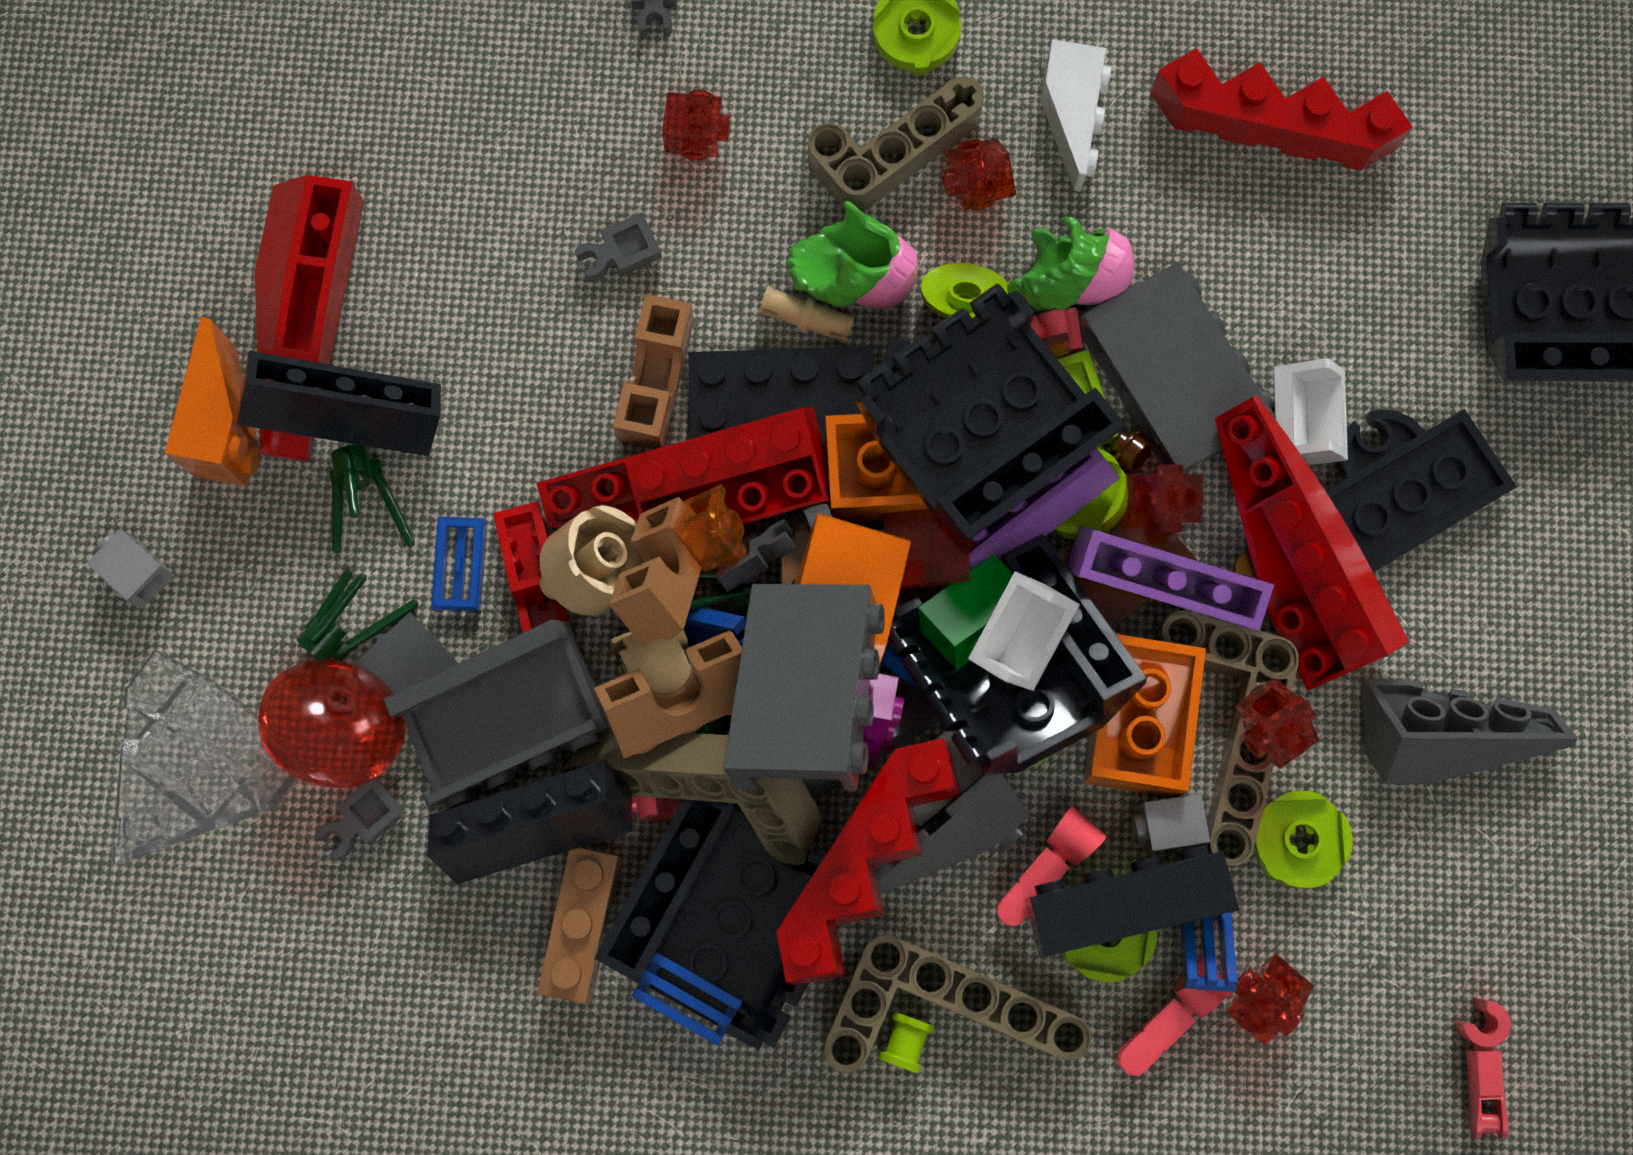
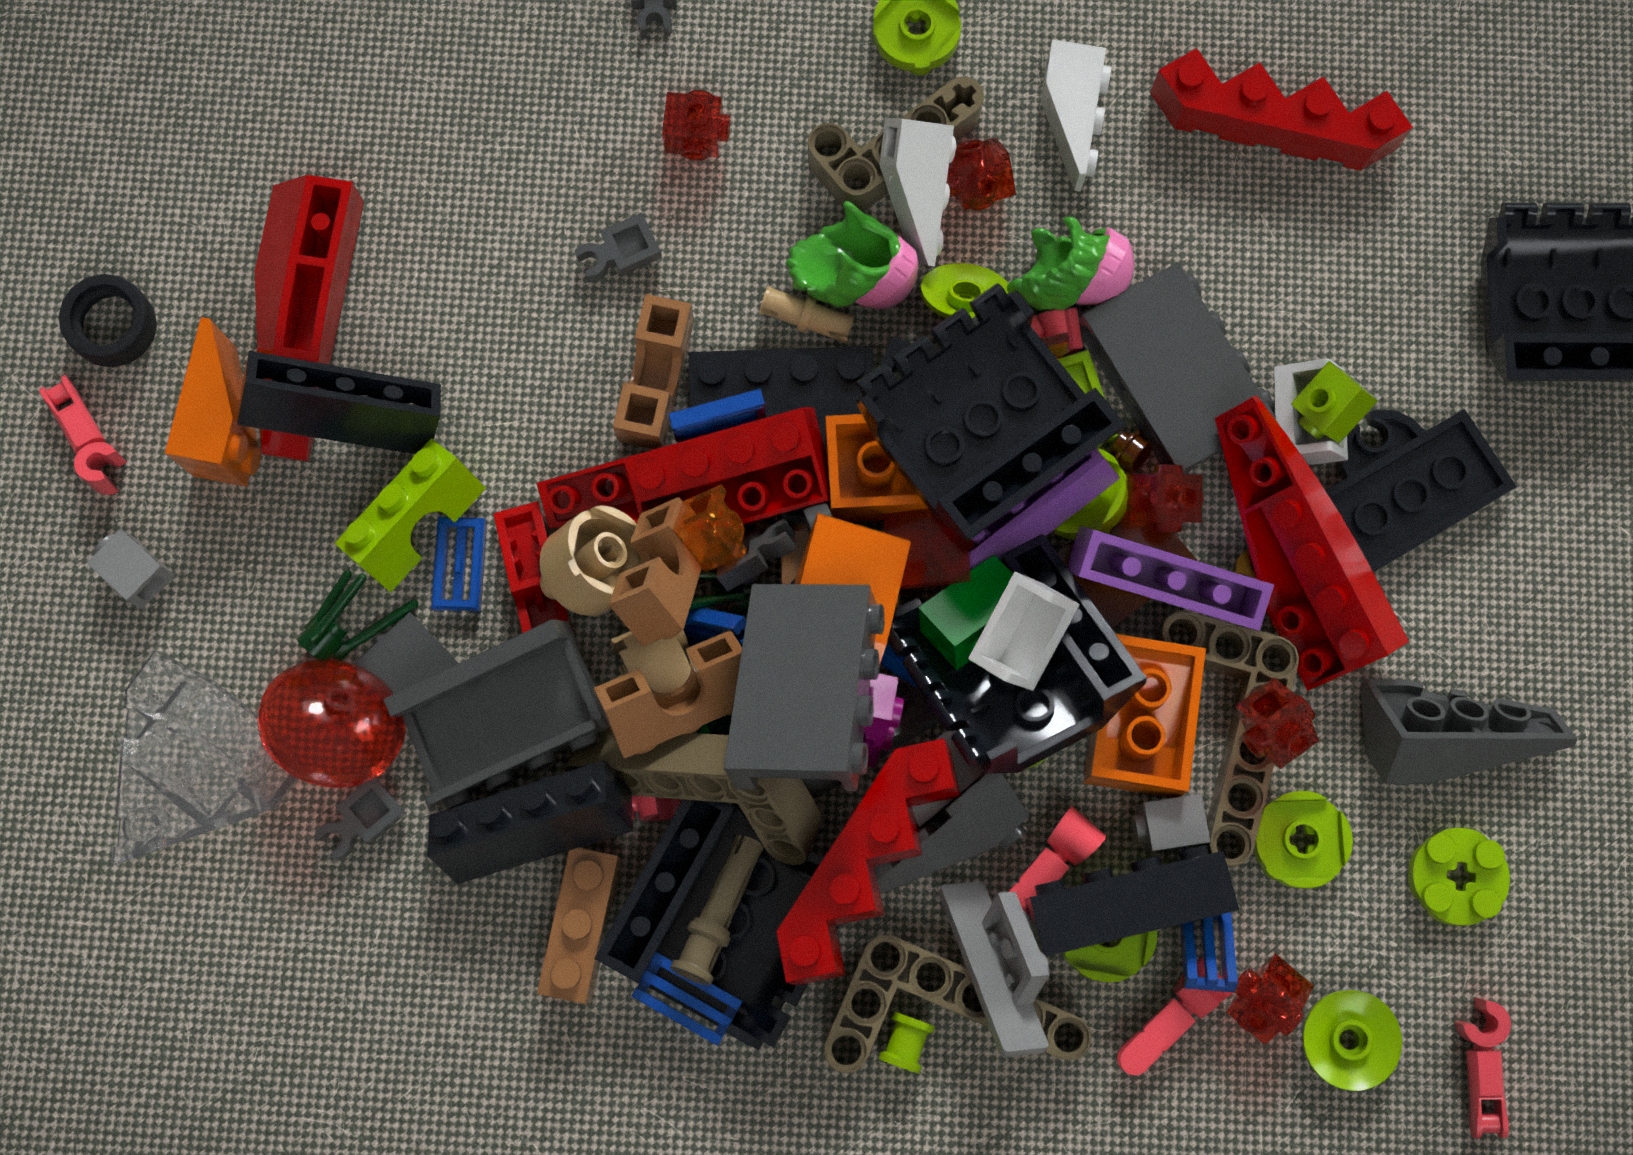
(83, 297): none -> black tyre
(83, 436): none -> coral piece
(353, 473): dark green plant -> none
(382, 533): none -> lime arch
(711, 931): none -> dark tan pin
(717, 415): none -> blue tile
(915, 172): none -> white slope
(1000, 962): none -> light grey bracket
(1332, 403): none -> lime brick
(1375, 1046): none -> lime dish
(1481, 859): none -> lime plate

